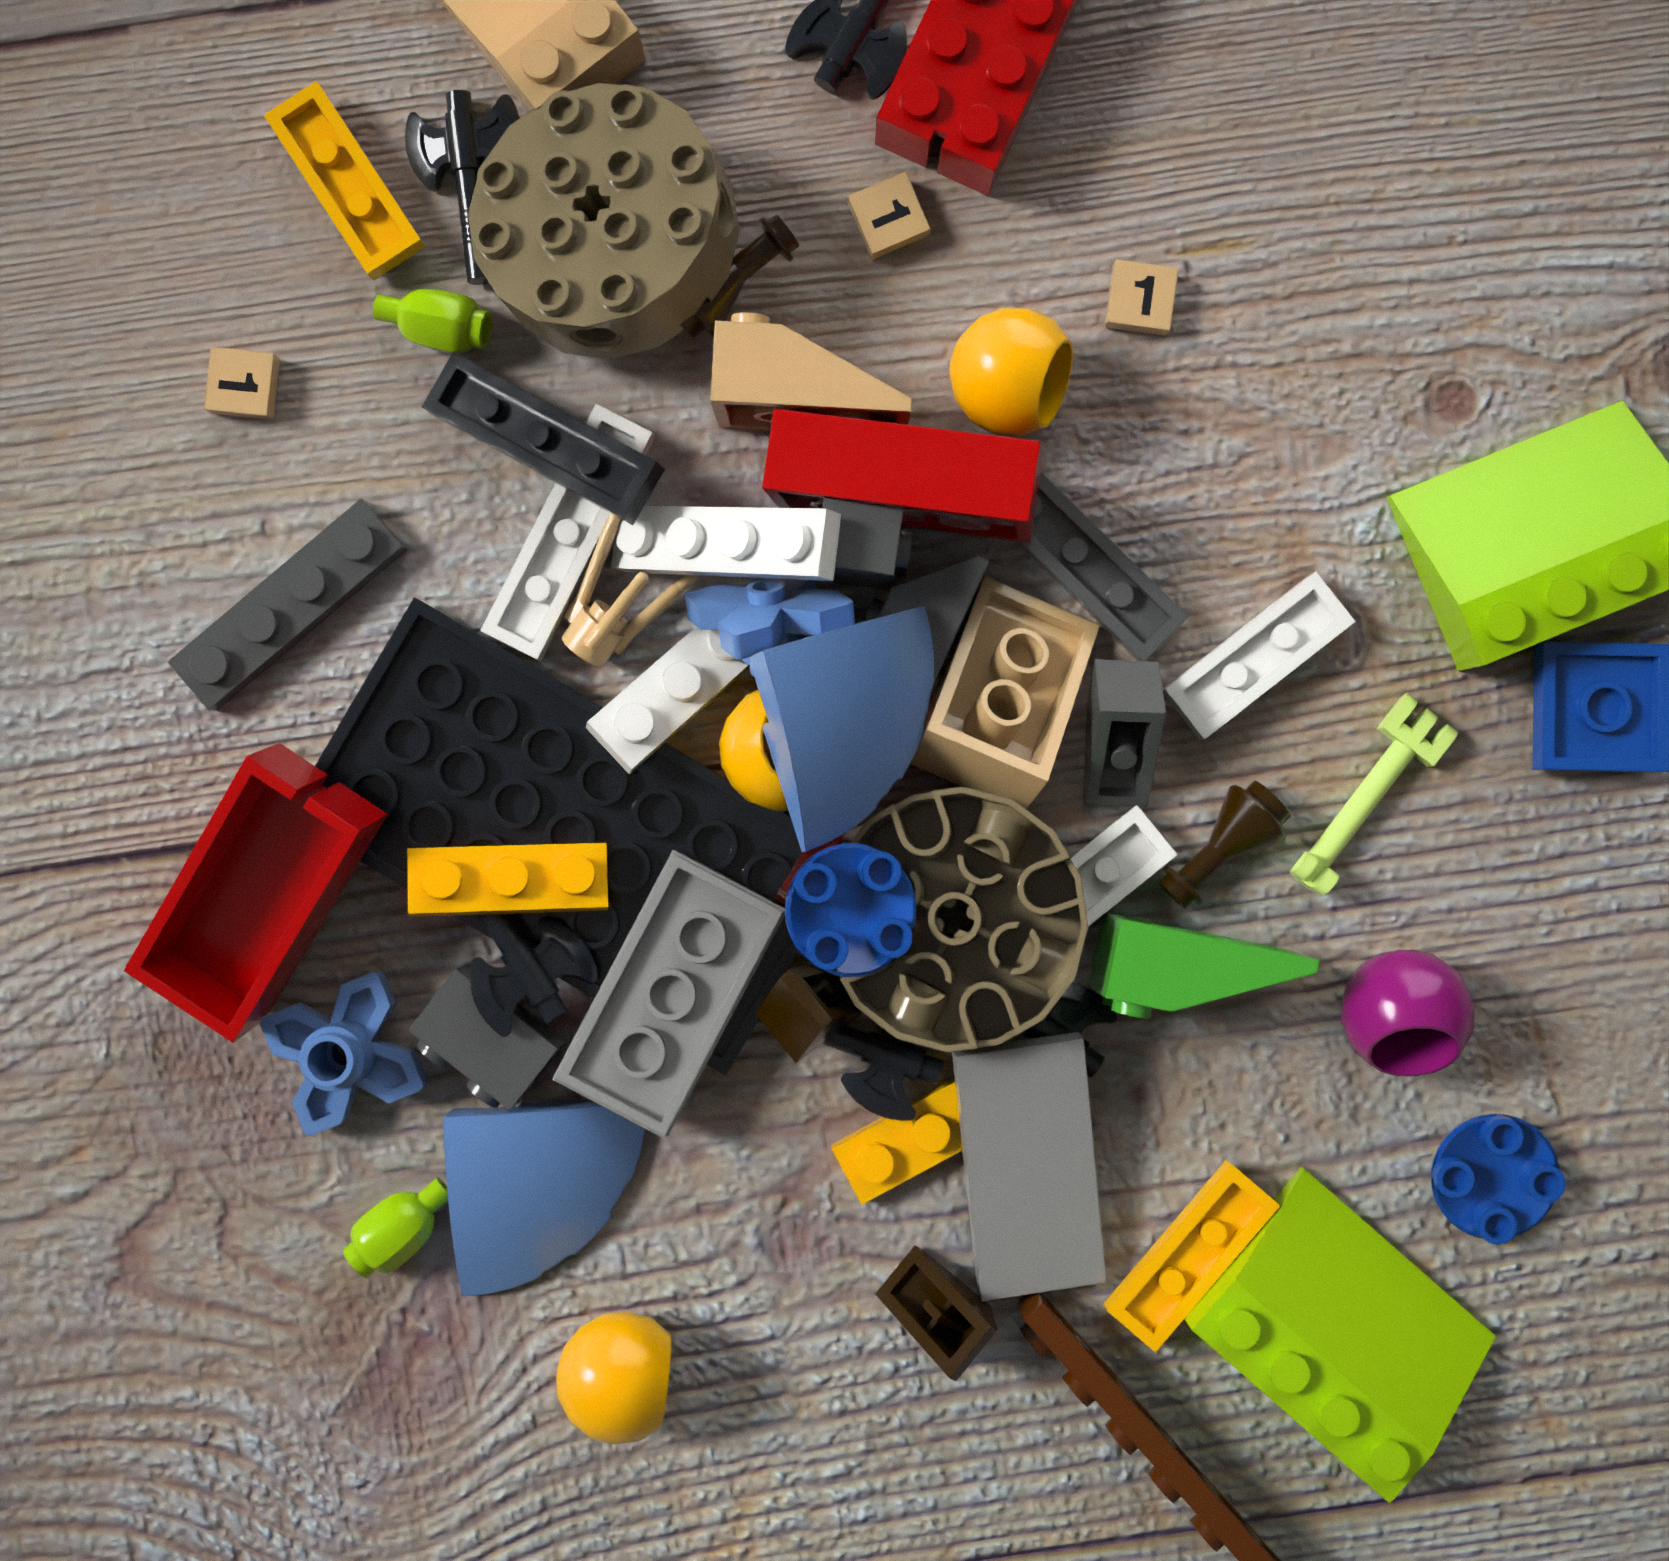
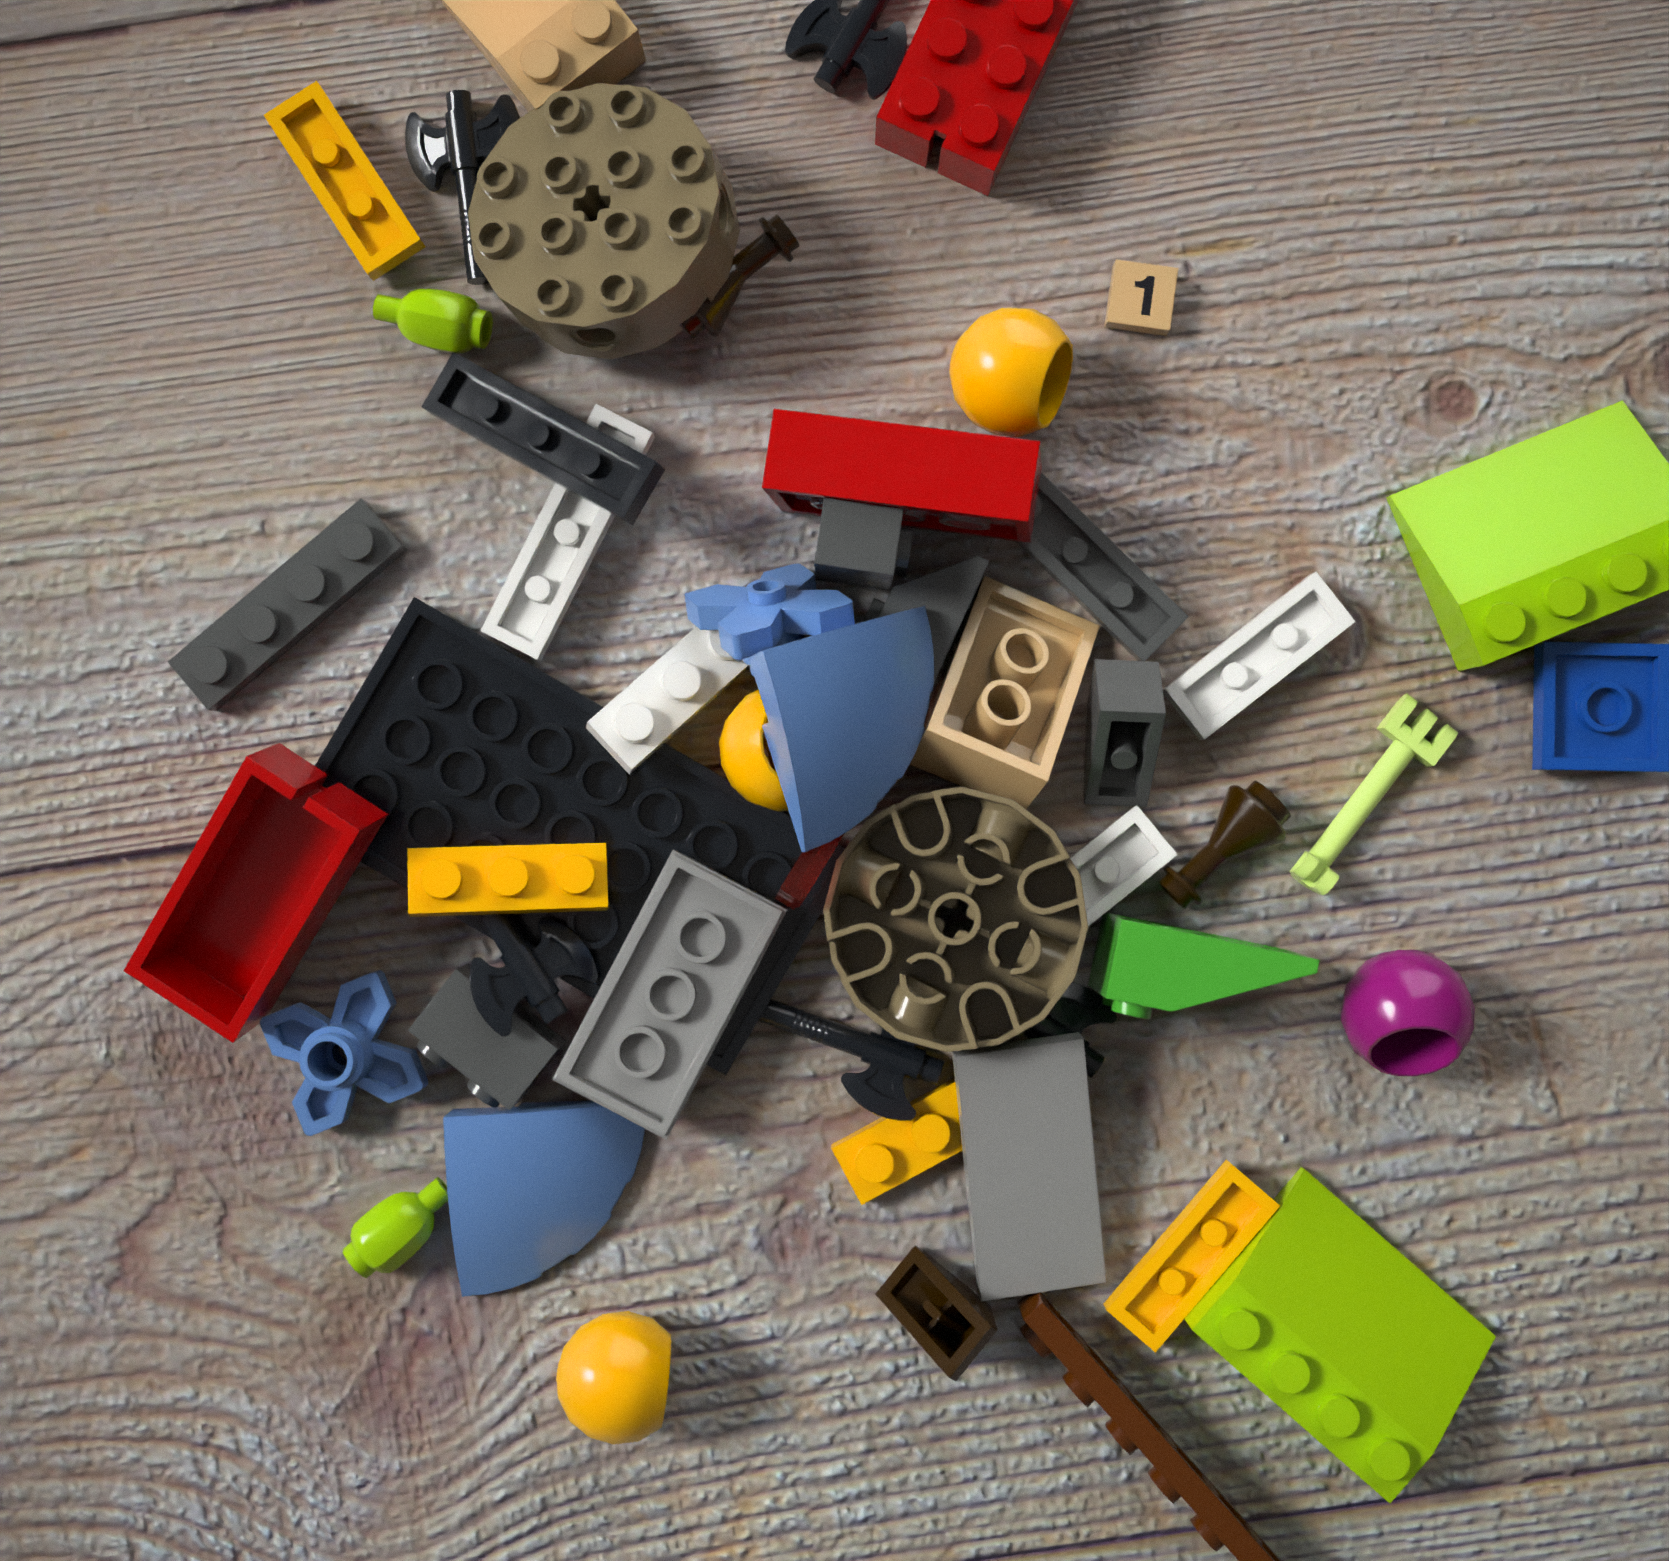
(242, 383): tan tile -> none
(600, 629): tan plant -> none
(730, 542): white plate -> none
(773, 367): tan slope -> none
(806, 1009): dark brown slope -> none
(851, 910): blue dish -> none
(888, 215): tan tile -> none
(1496, 1177): blue dish -> none

